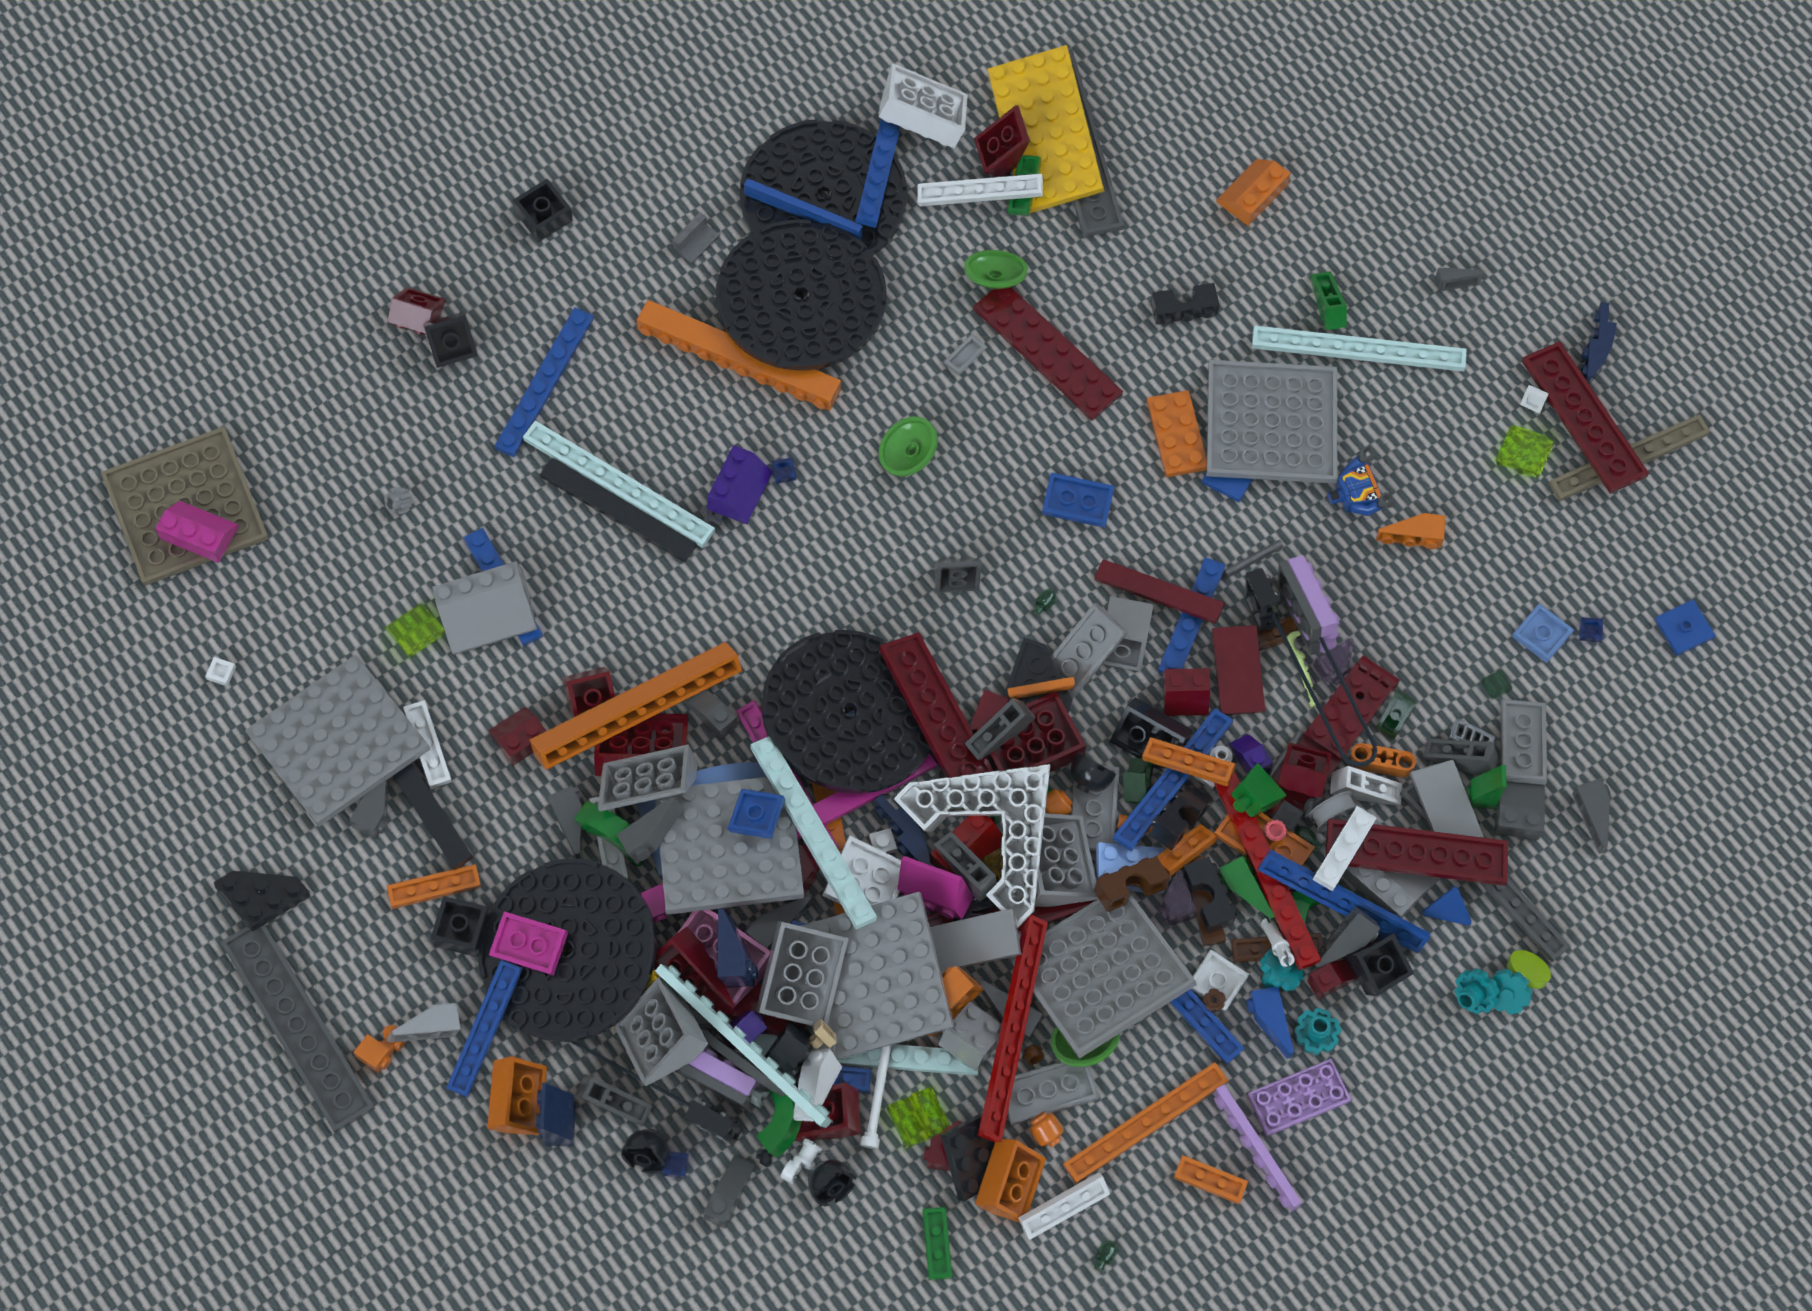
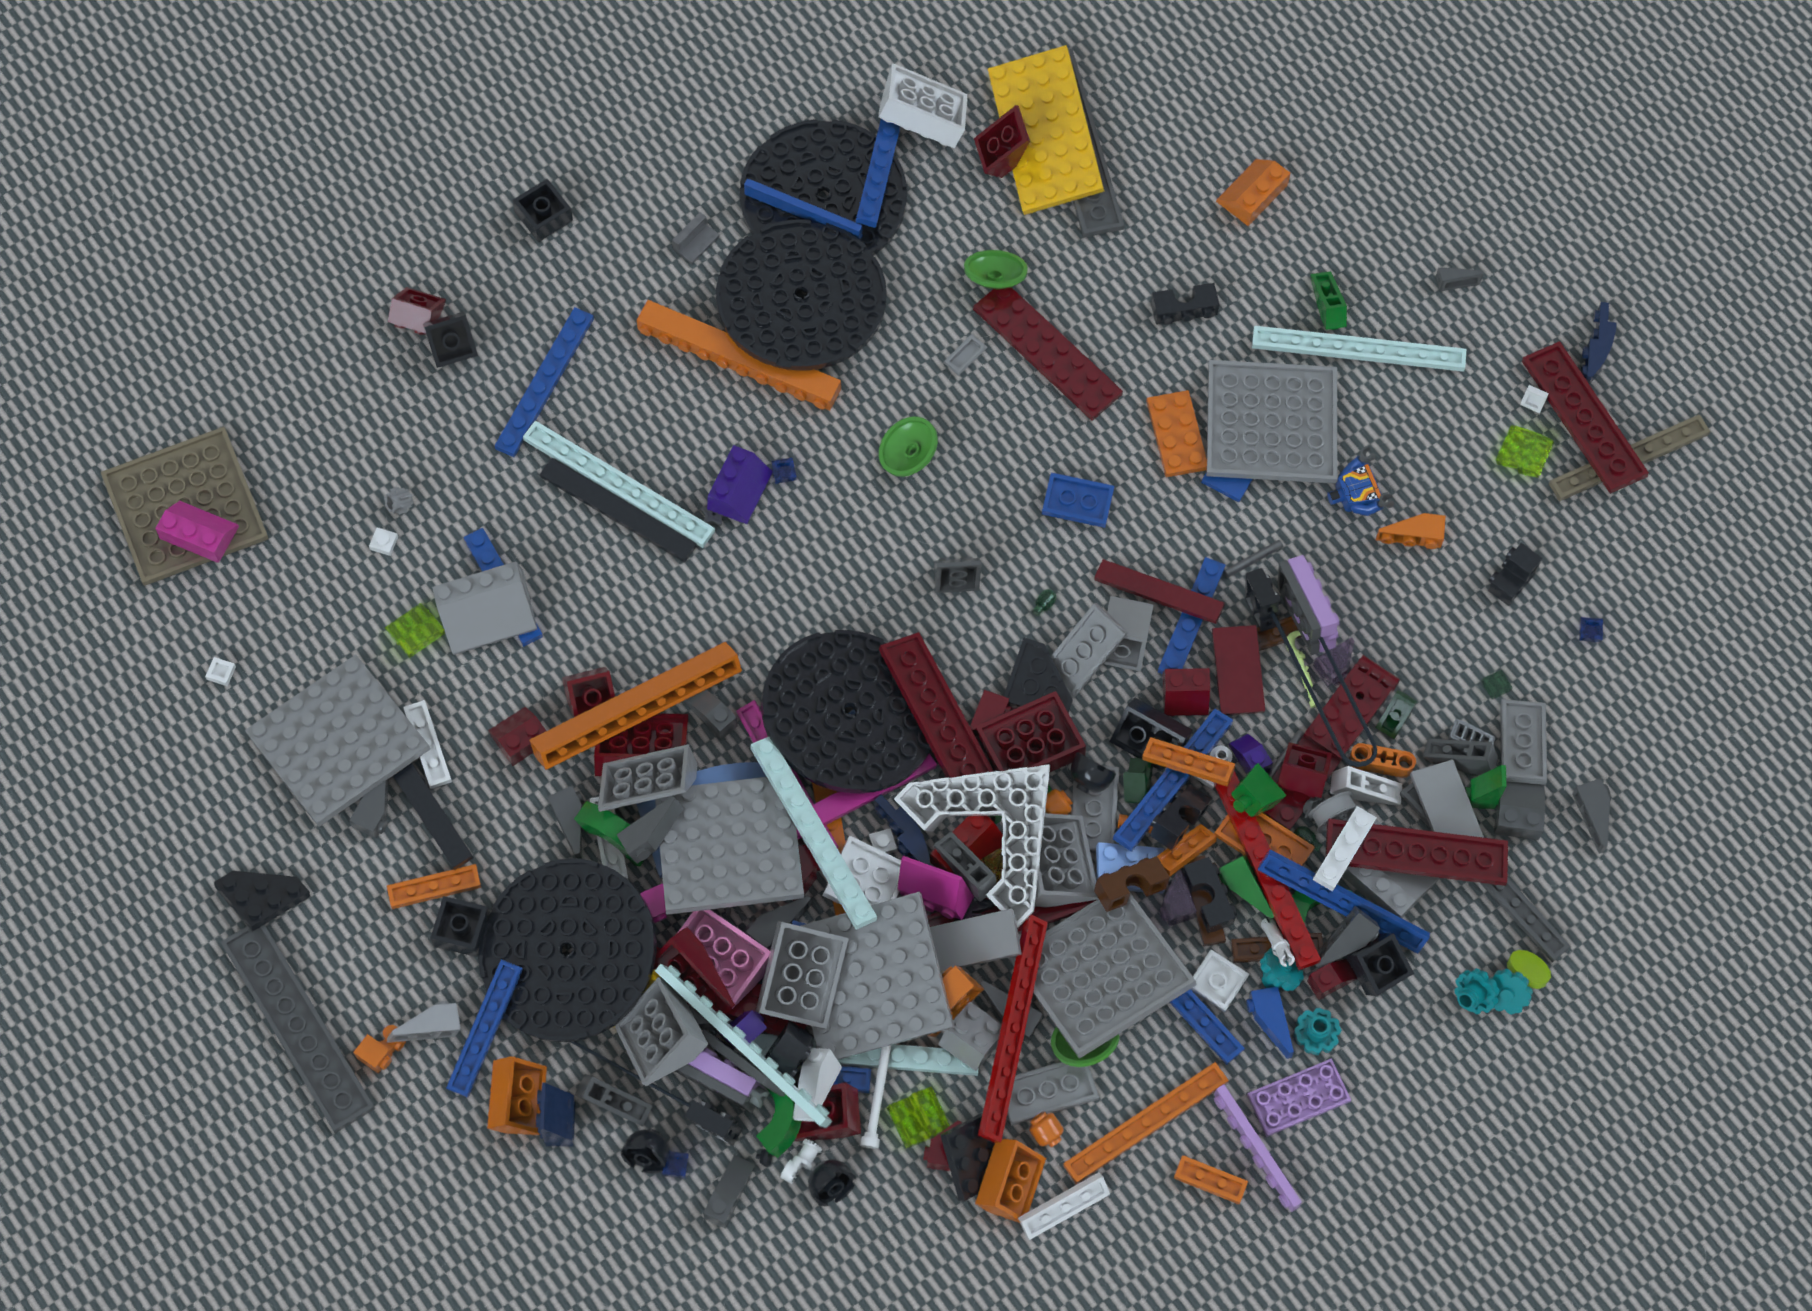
(383, 541): none -> white plate
(528, 943): dark pink plate -> none
(734, 961): dark blue slope -> none
(756, 813): blue plate -> none
(822, 1034): tan tile -> none
(937, 1243): green tile -> none
(980, 190): white plate -> none
(1000, 728): dark grey slope -> none
(1027, 166): green tile -> none
(1033, 1054): reddish brown plate -> none
(1041, 688): orange tile -> none
(1105, 1254): clear green cylinder -> none
(1214, 993): reddish brown plate -> none
(1275, 830): coral piece -> none
(1288, 815): black plate -> none
(1449, 908): blue piece -> none
(1517, 572): none -> black brick
(1542, 633): medium blue tile -> none
(1685, 627): blue plate -> none

